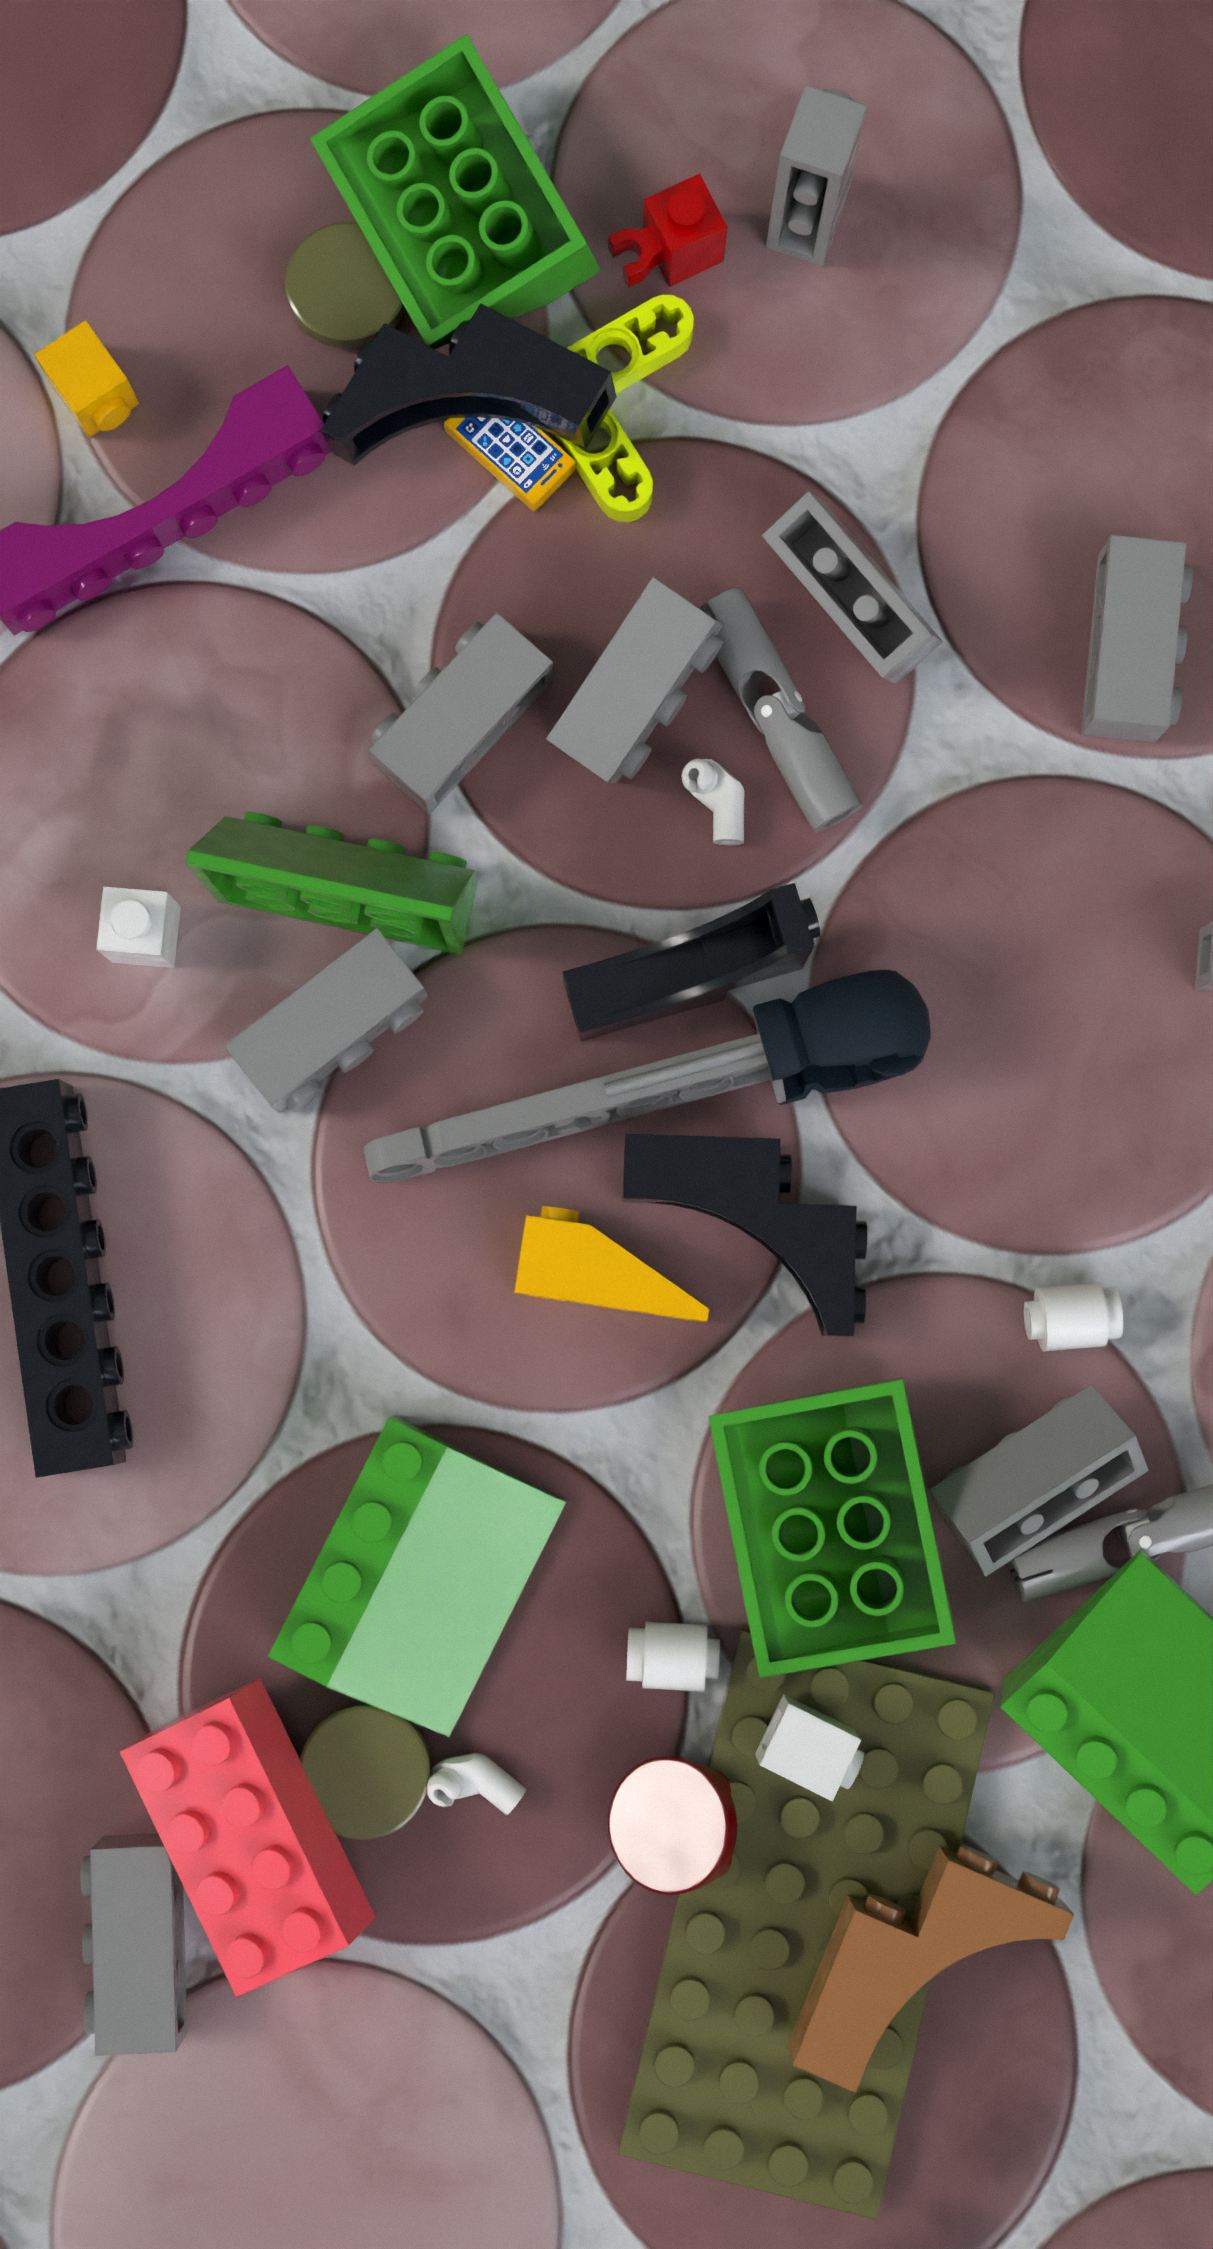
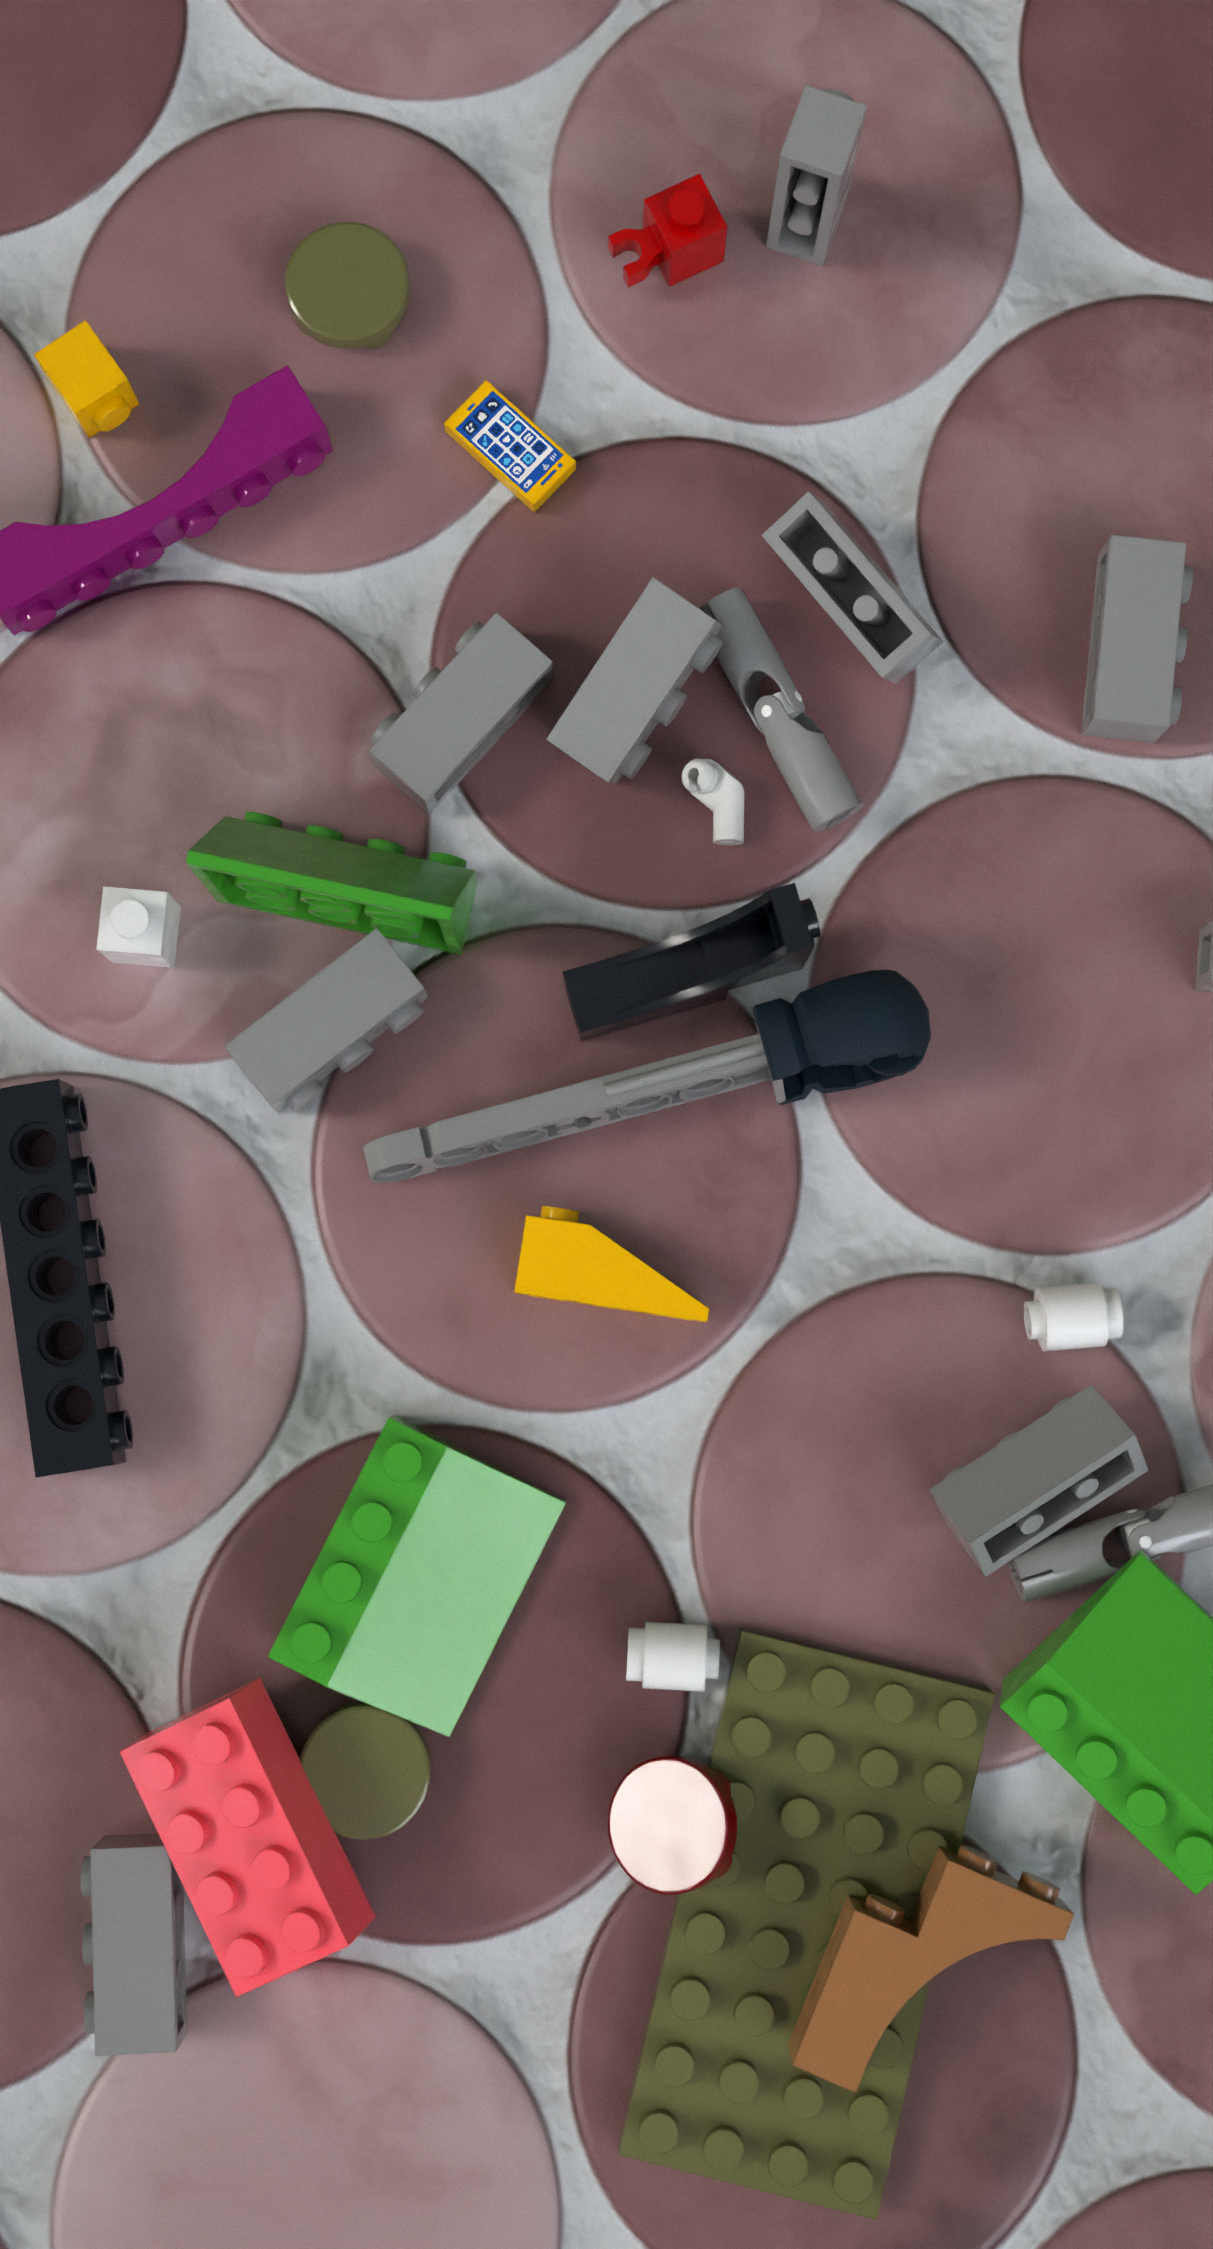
(454, 196): bright green slope -> none
(470, 1776): white arm -> none
(491, 373): black arch -> none
(660, 351): neon yellow beam -> none
(741, 1186): black arch -> none
(810, 1749): white brick -> none
(832, 1528): bright green slope -> none

